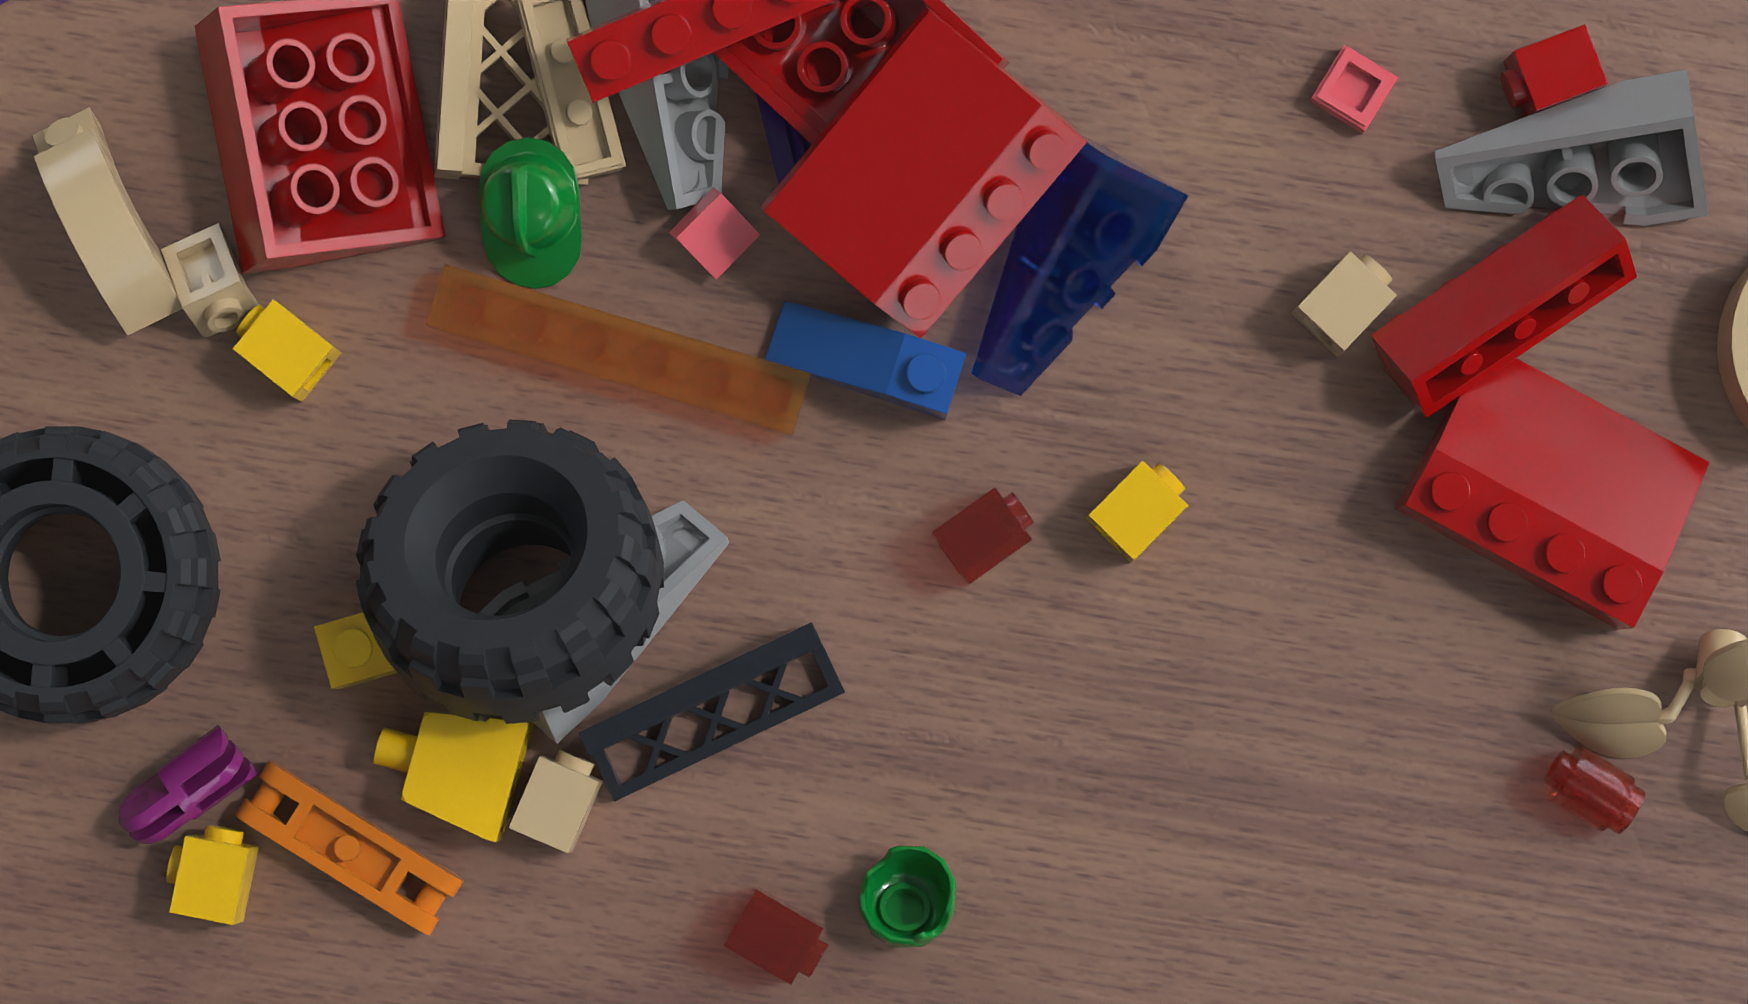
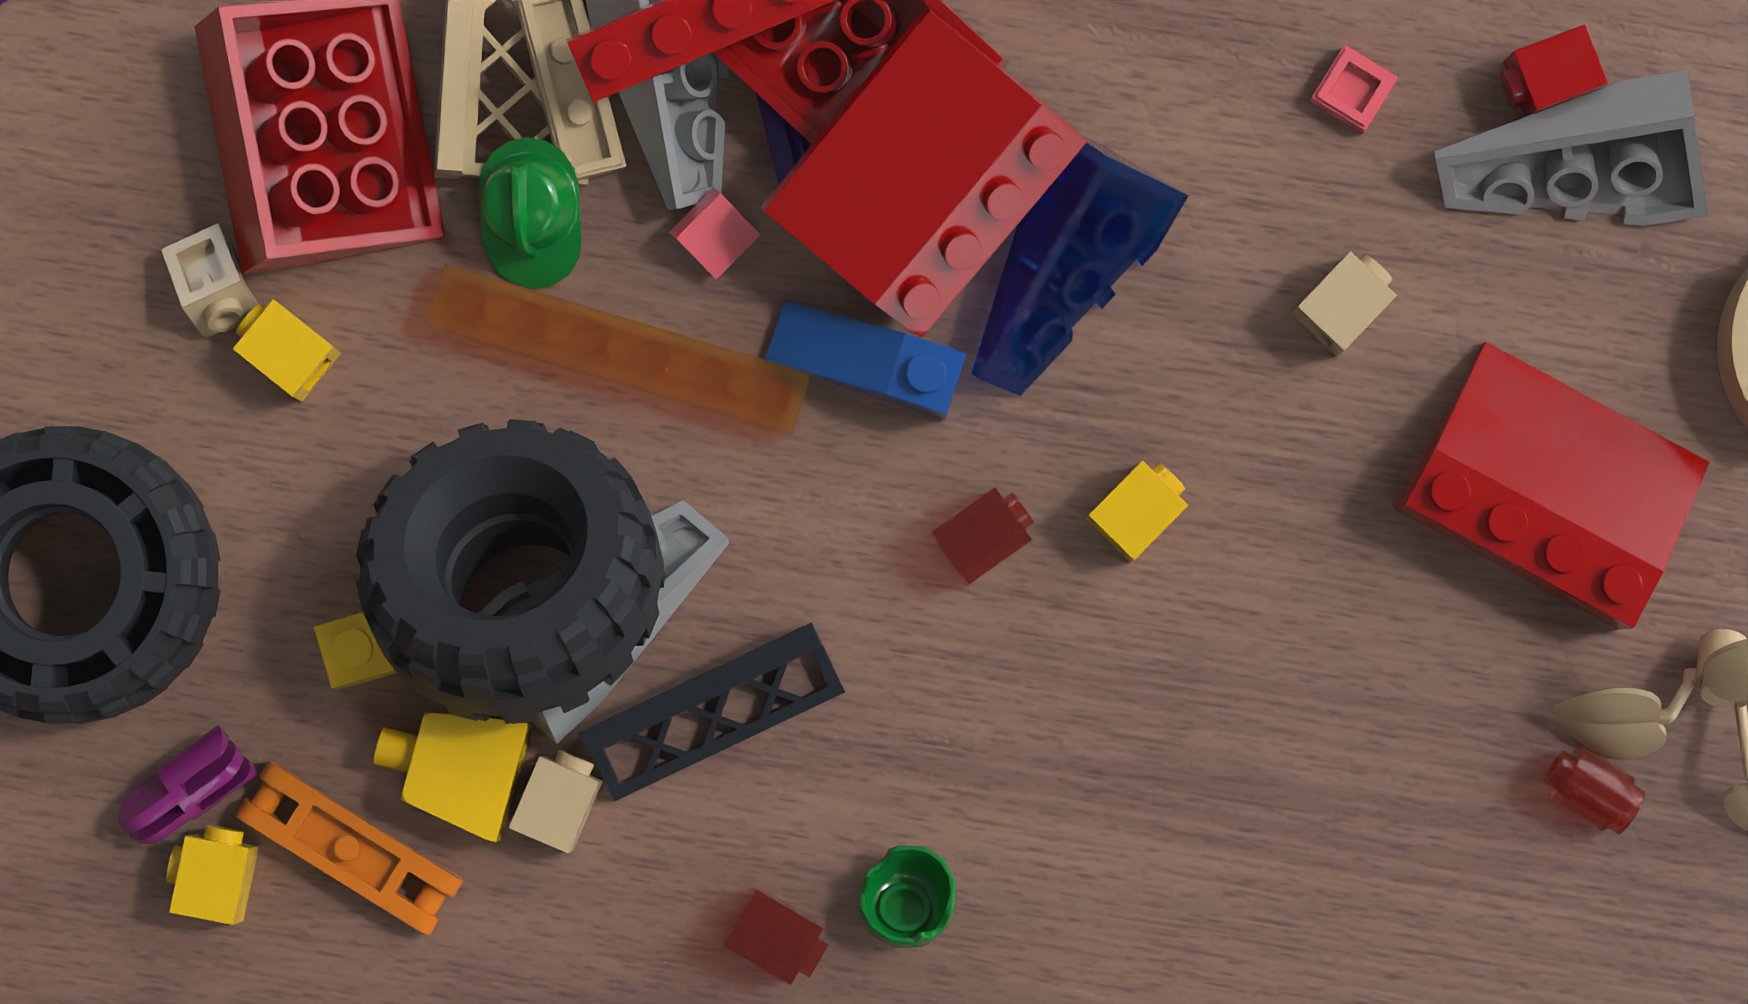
(104, 222): tan arch -> none
(1504, 305): red brick -> none

